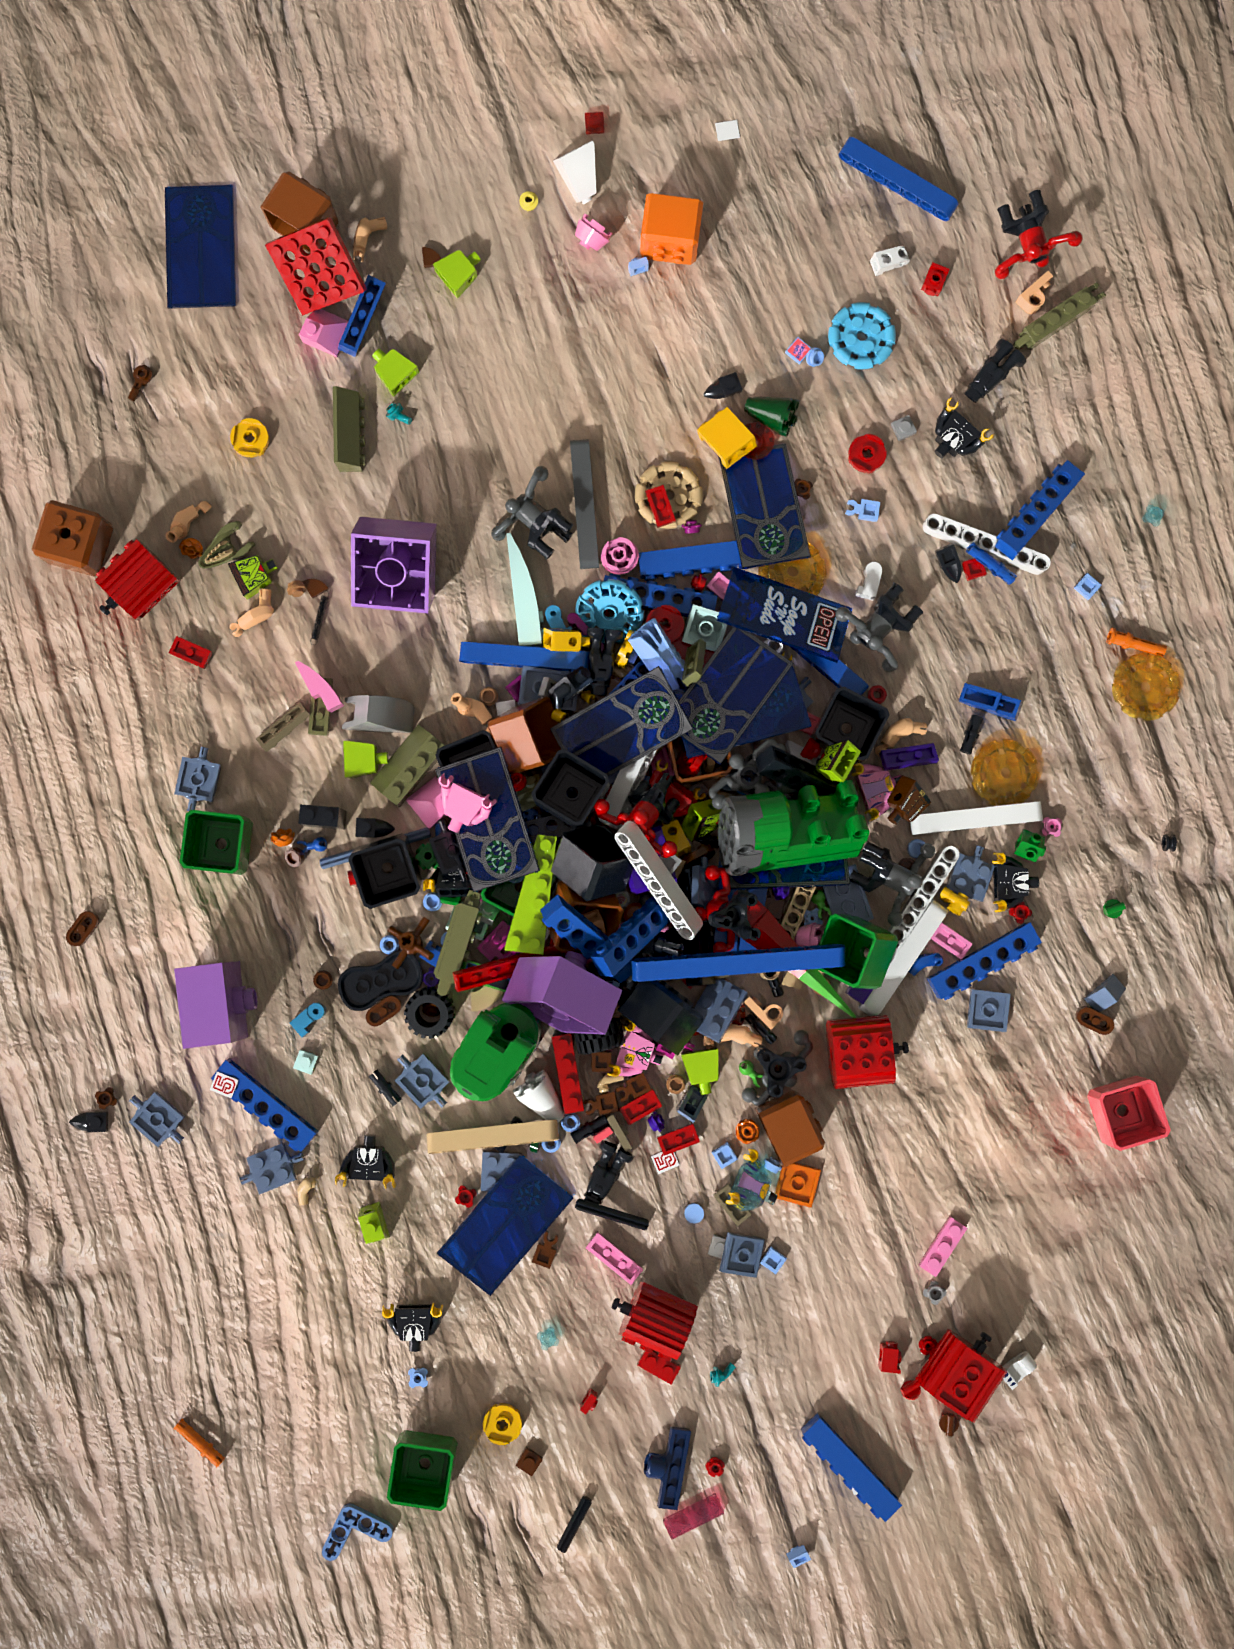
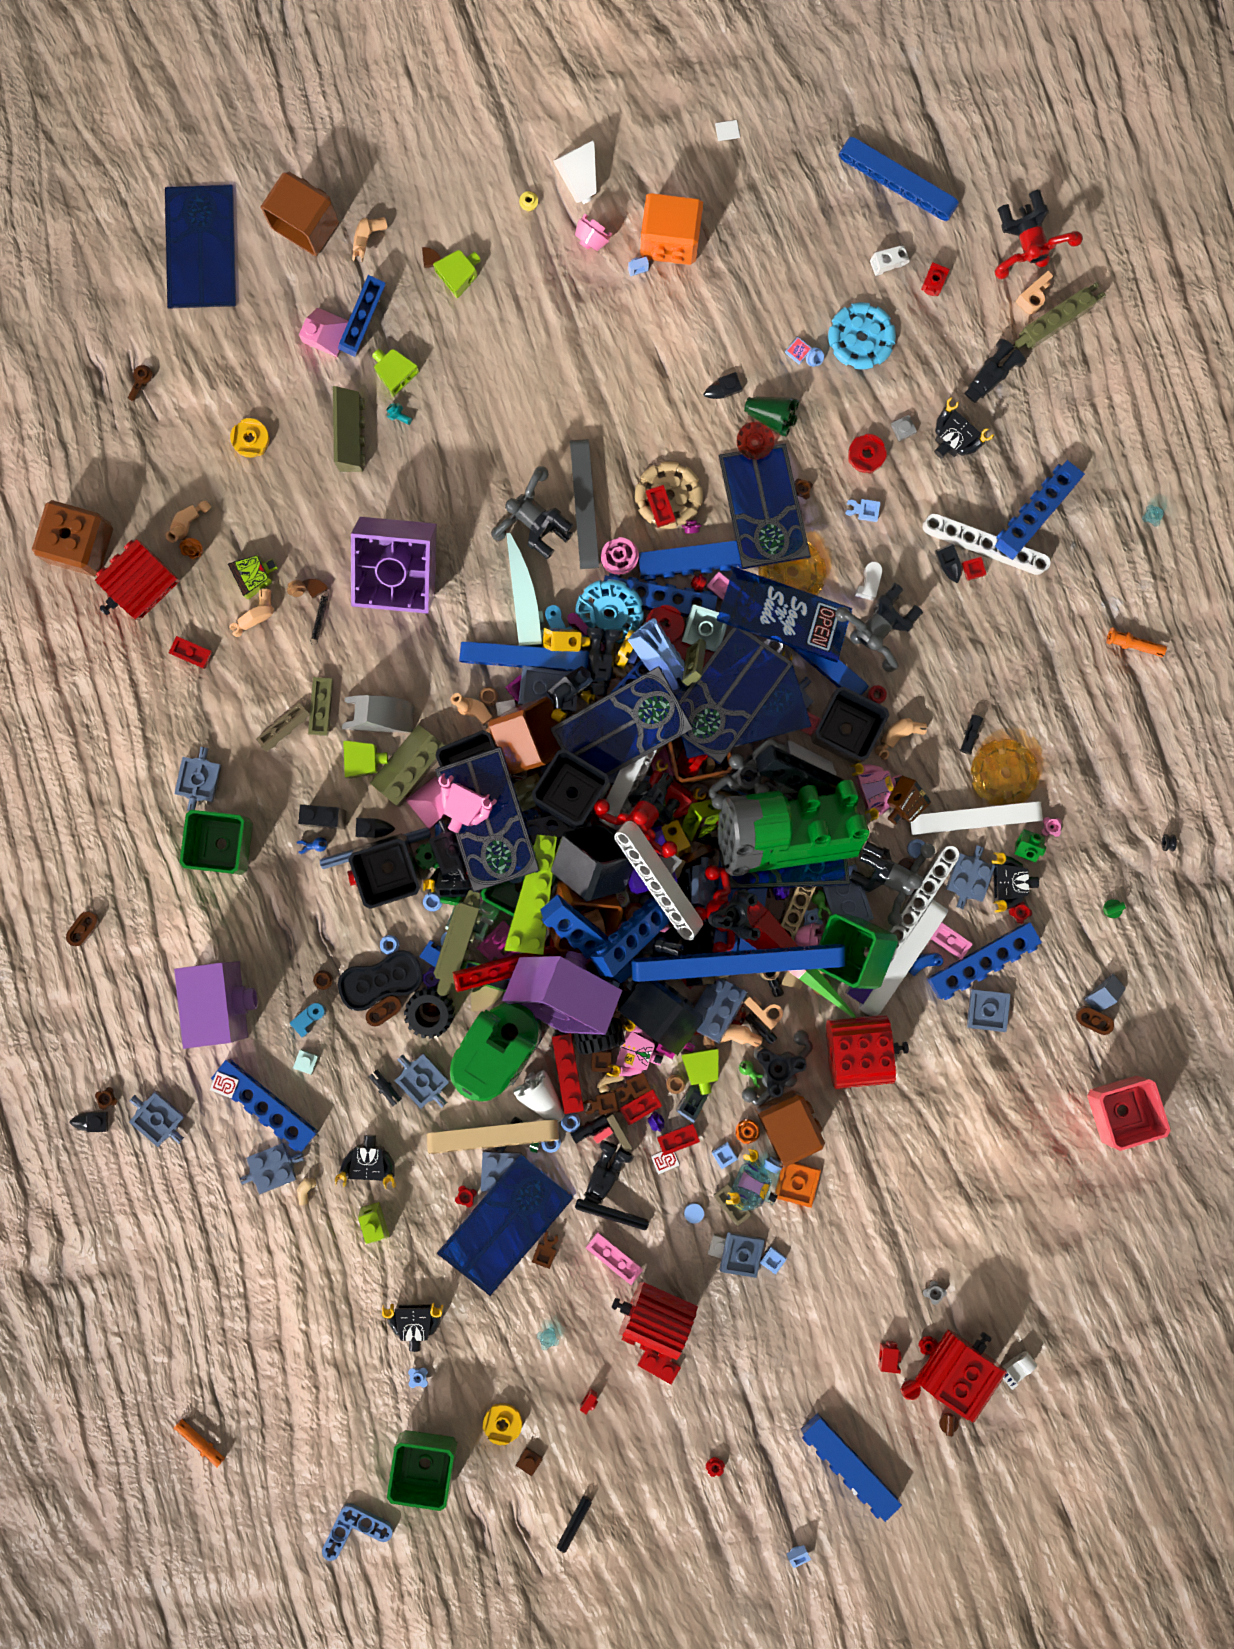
(221, 548): olive animal -> none
(282, 837): orange plate -> none
(294, 857): reddish brown tile -> none
(319, 687): bright pink slope -> none
(335, 248): piece -> none
(410, 942): reddish brown bar -> none
(519, 781): red plate -> none
(546, 685): light grey plate -> none
(594, 123): clear red plate -> none
(669, 1467): dark blue plate -> none
(693, 1516): clear pink plate -> none
(718, 1376): teal plate -> none
(727, 437): yellow panel -> none
(811, 749): red plate -> none
(837, 761): lime torso -> none
(908, 756): dark purple plate -> none
(942, 1246): bright pink plate -> none
(957, 902): yellow plate -> none
(990, 701): blue slope -> none
(997, 568): blue pin -> none
(1087, 586): light blue tile -> none
(1154, 678): clear yellow plate -> none

